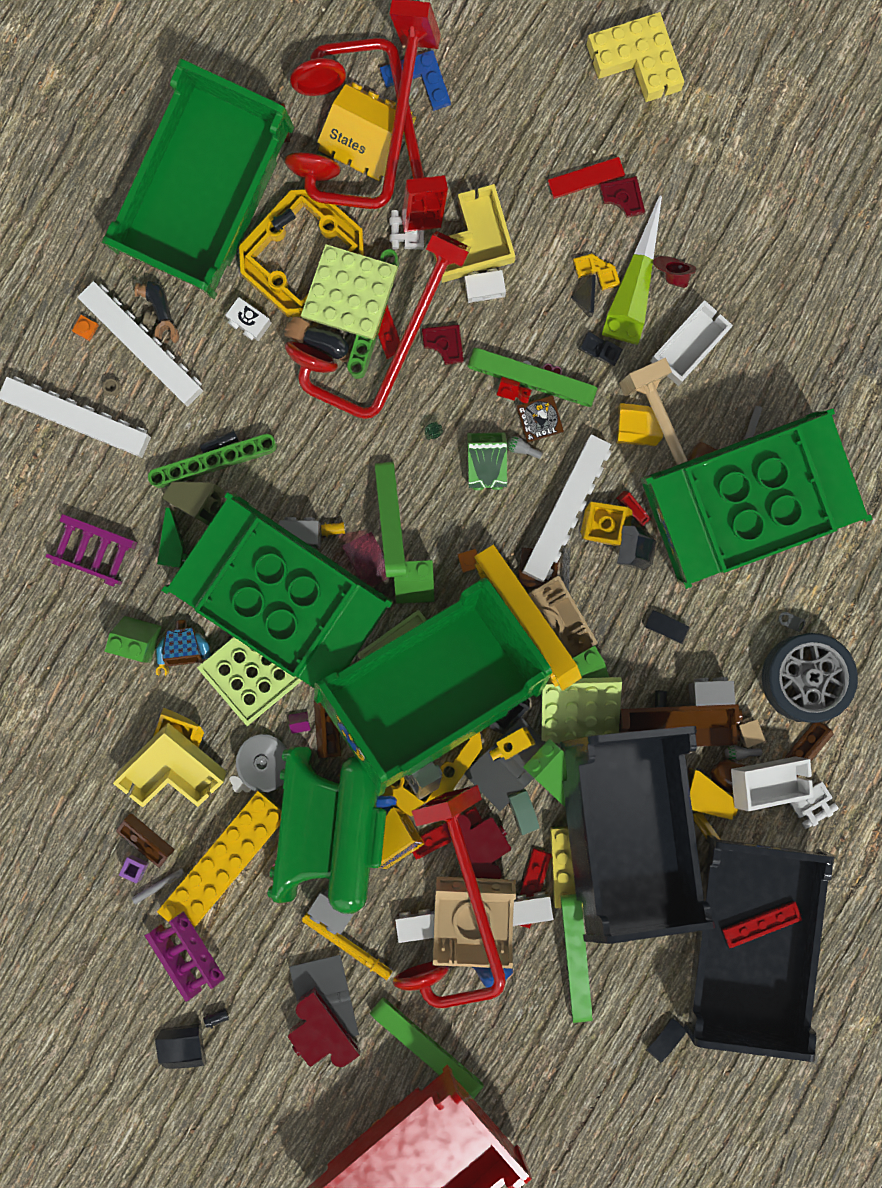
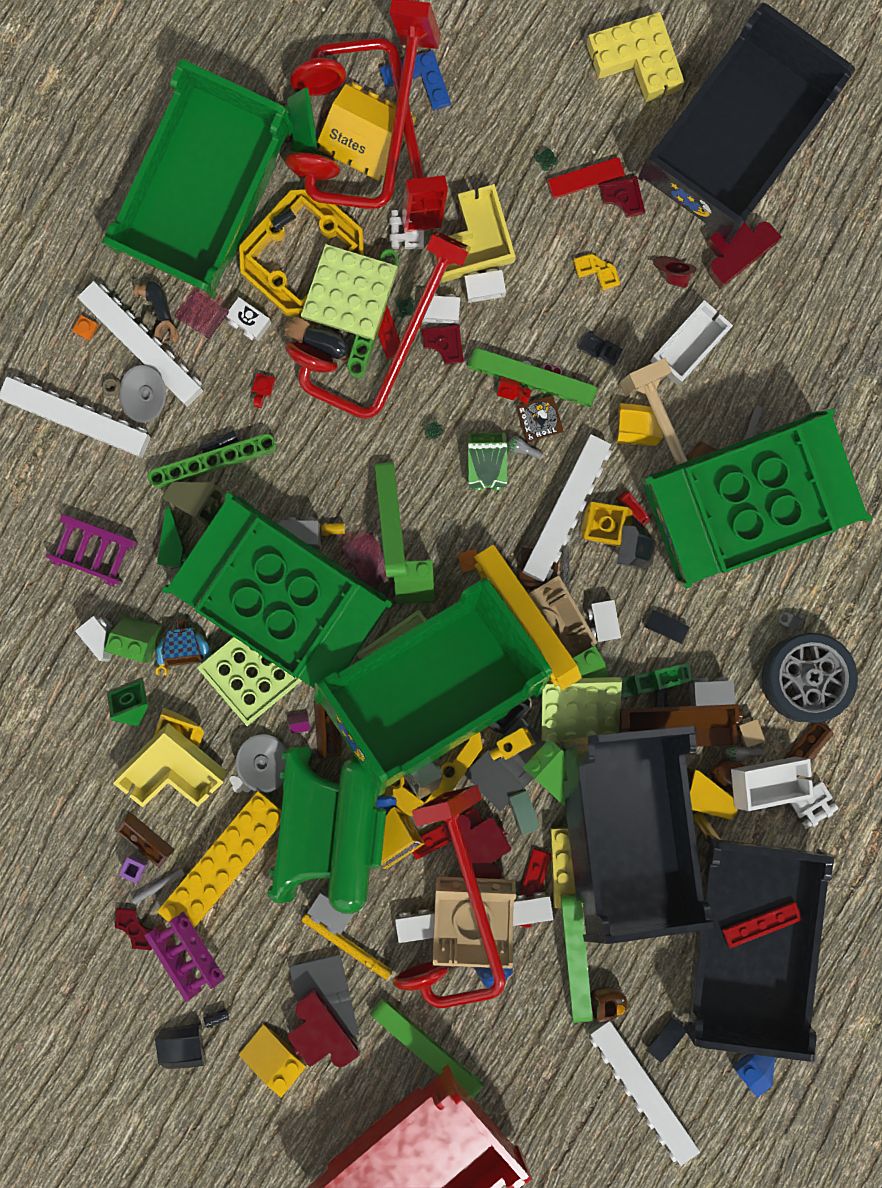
(95, 636): none -> white slope
(128, 703): none -> green slope
(128, 921): none -> dark red tile
(142, 393): none -> light grey hat
(202, 314): none -> clear pink piece
(262, 387): none -> red plate
(273, 1060): none -> yellow slope
(301, 115): none -> green slope
(401, 305): none -> clear green plate
(443, 310): none -> white brick
(552, 160): none -> clear green plate
(585, 296): black slope -> none
(604, 621): none -> white brick
(608, 1003): none -> reddish brown piece
(629, 307): lime plate -> none
(644, 1092): none -> white brick
(656, 680): none -> green slope
(741, 252): none -> dark red brick
(747, 121): none -> black piece
(756, 1072): none -> blue slope

